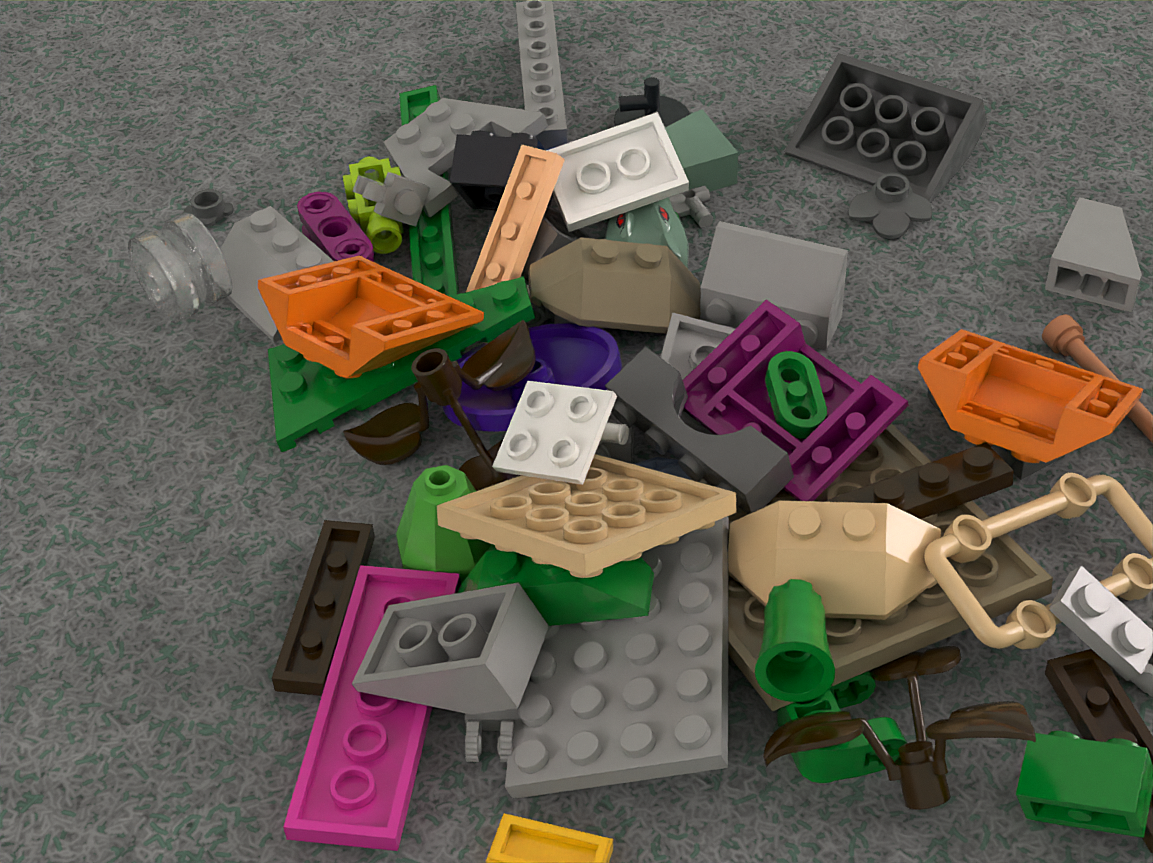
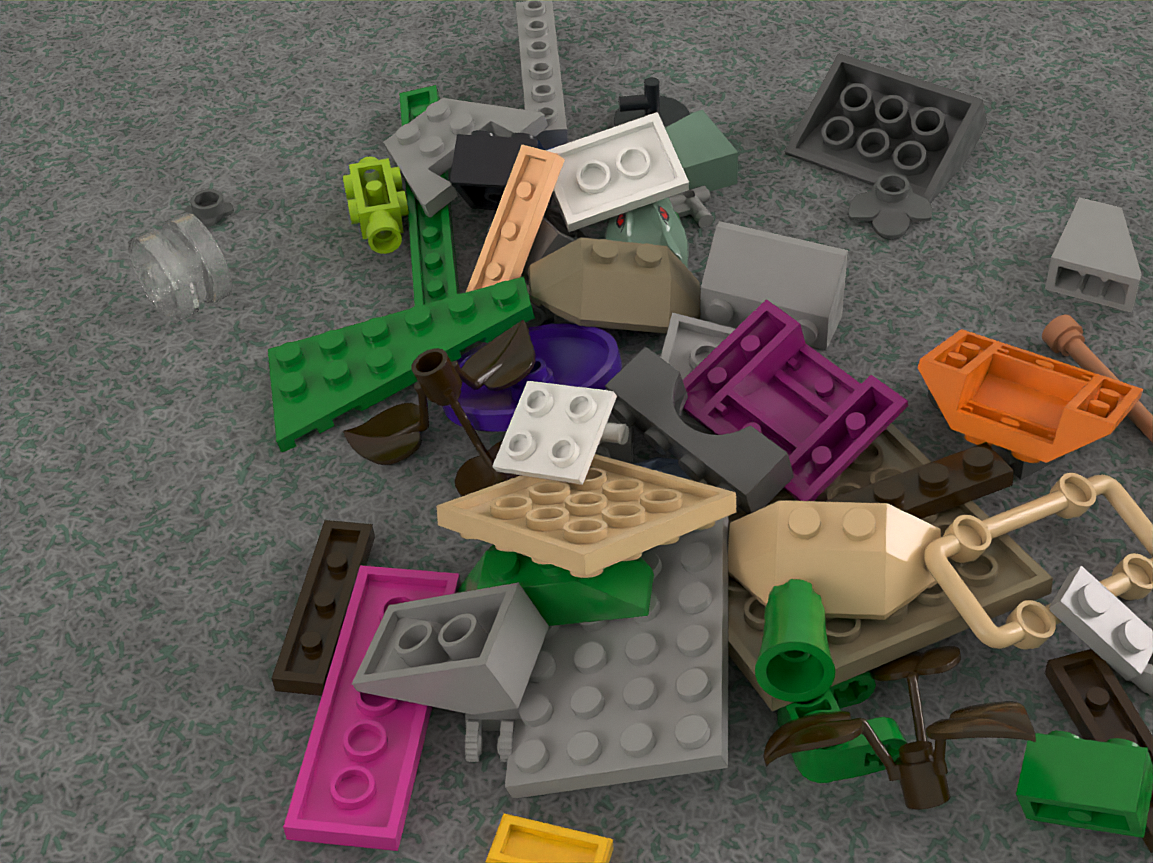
(260, 249): light grey slope -> none
(332, 227): magenta piece -> none
(360, 314): orange slope -> none
(396, 198): light grey plate -> none
(421, 540): bright green cone -> none
(796, 399): green plate -> none

